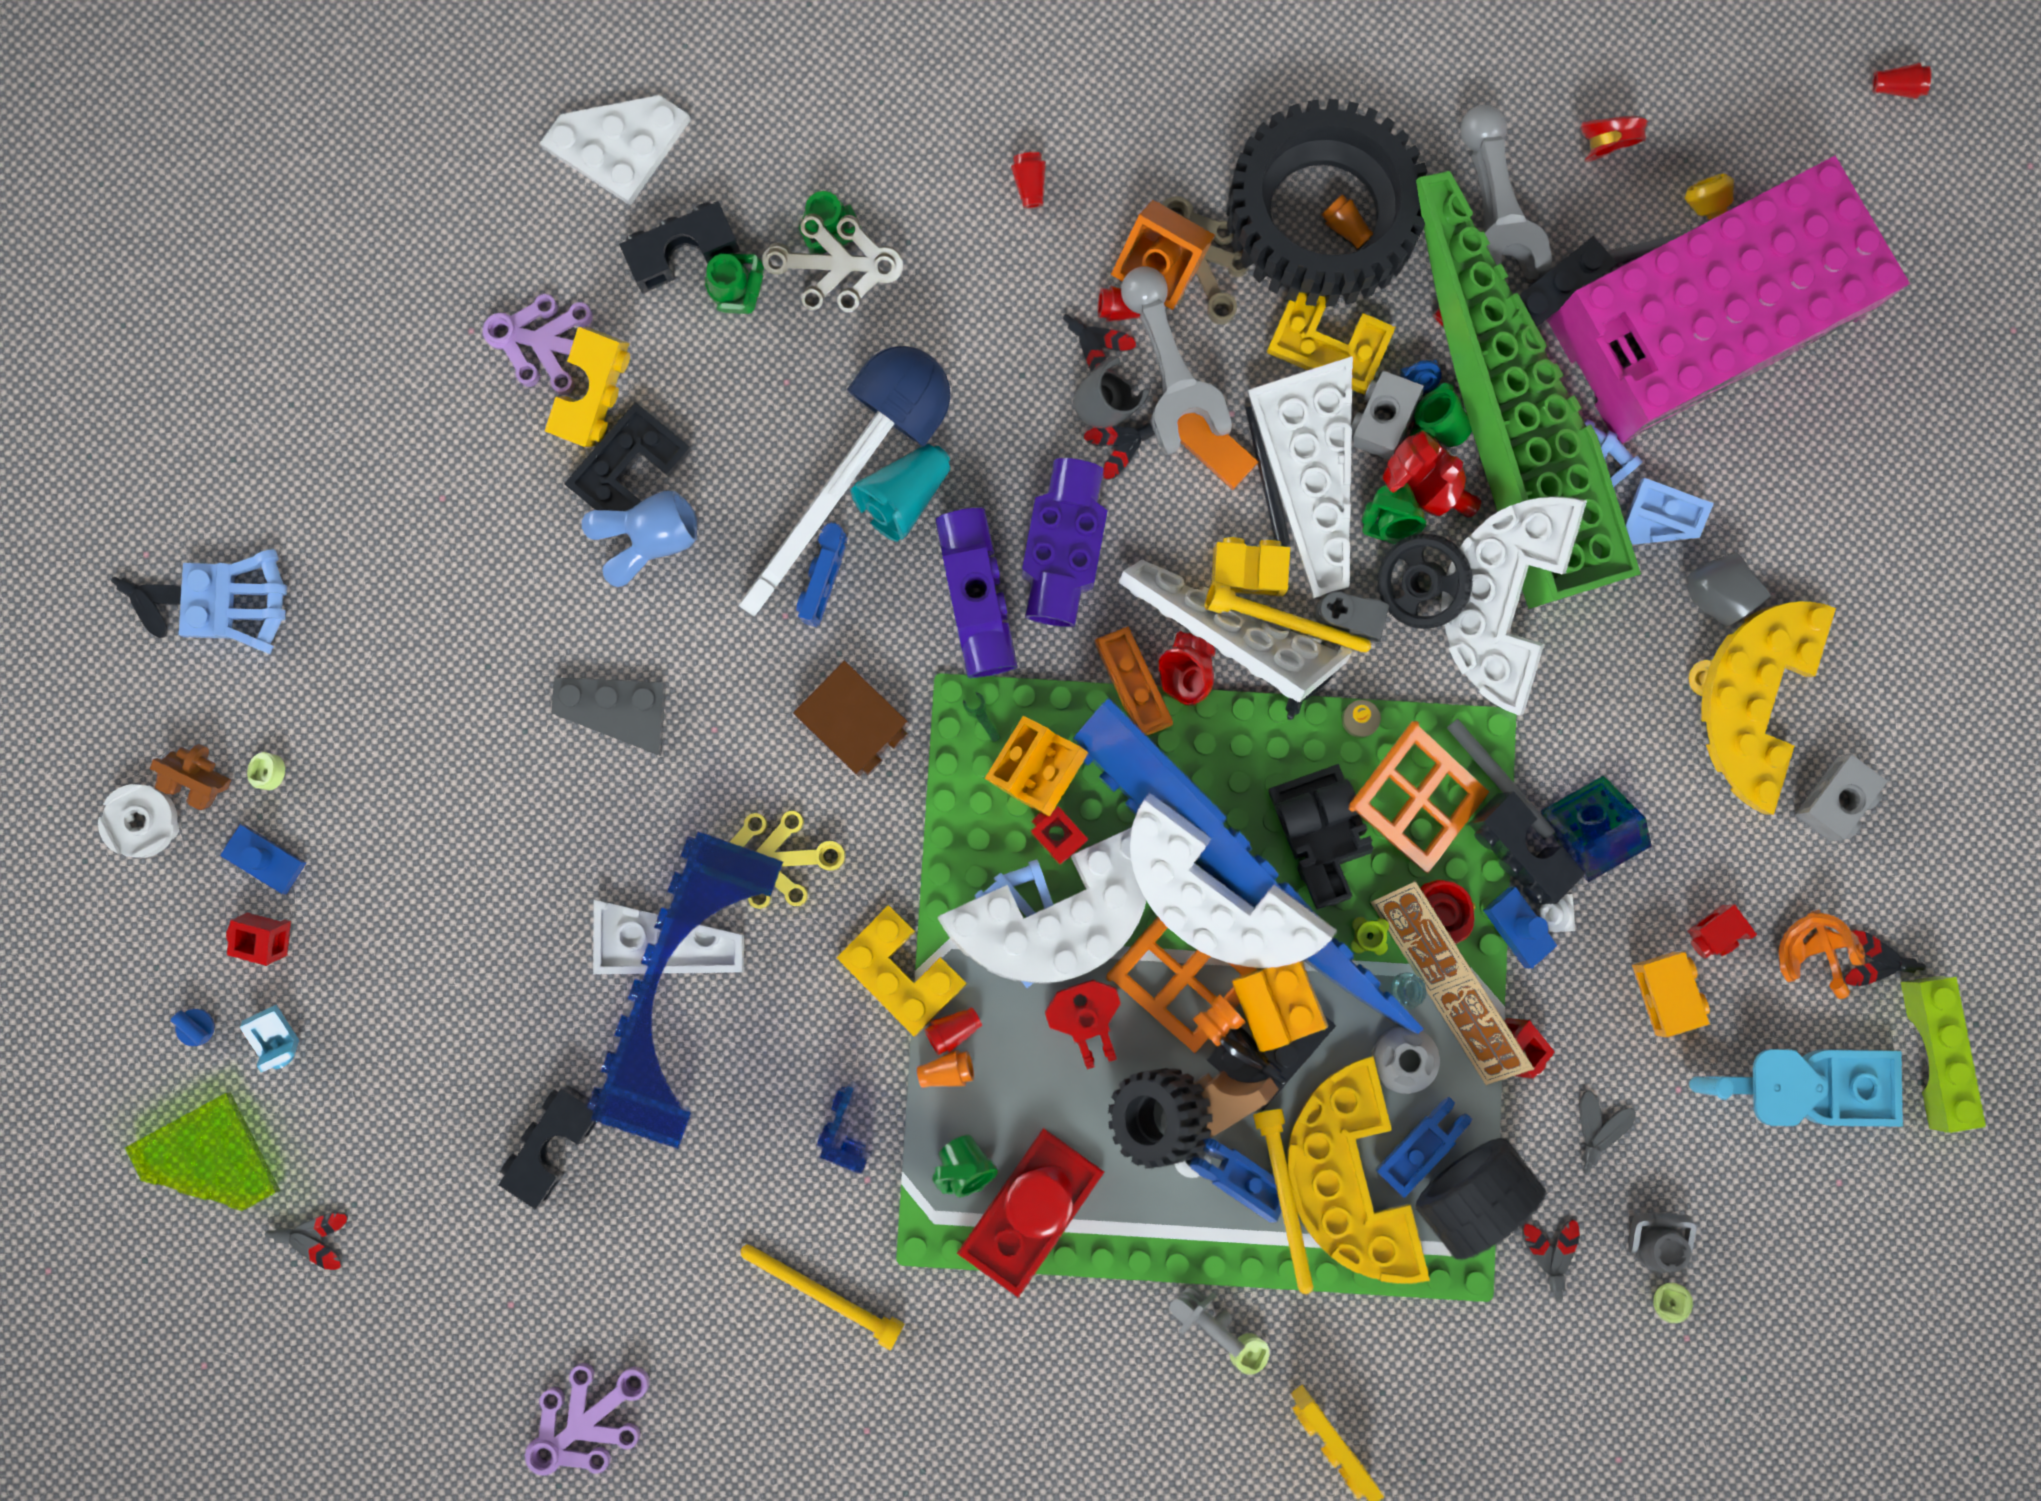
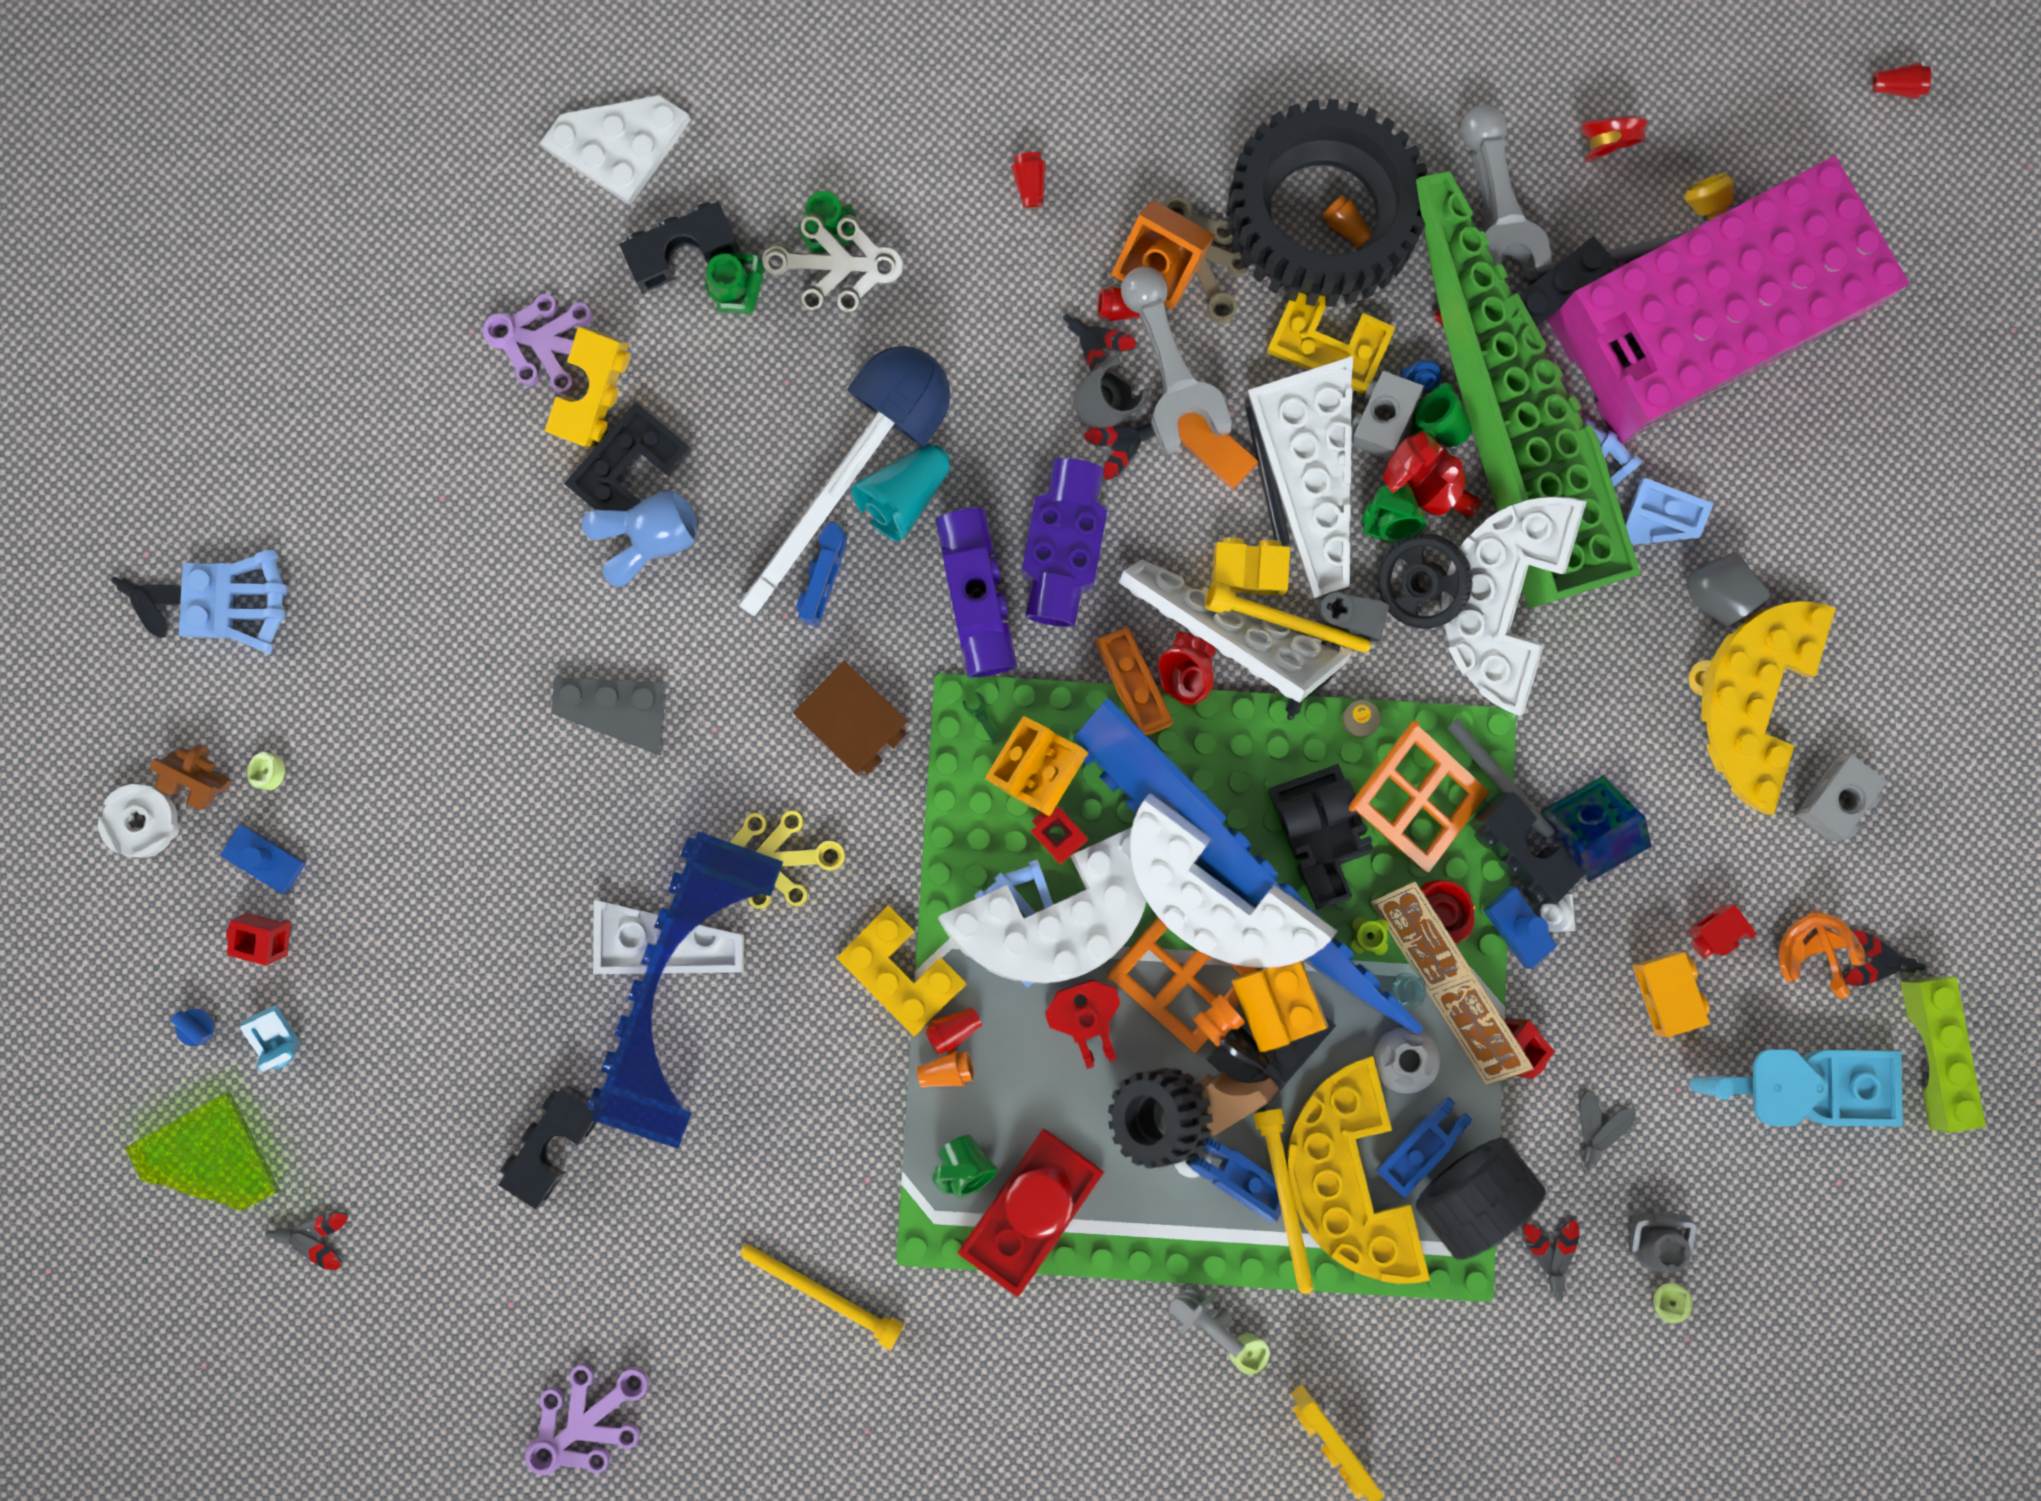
(849, 1152): clear blue bracket -> none

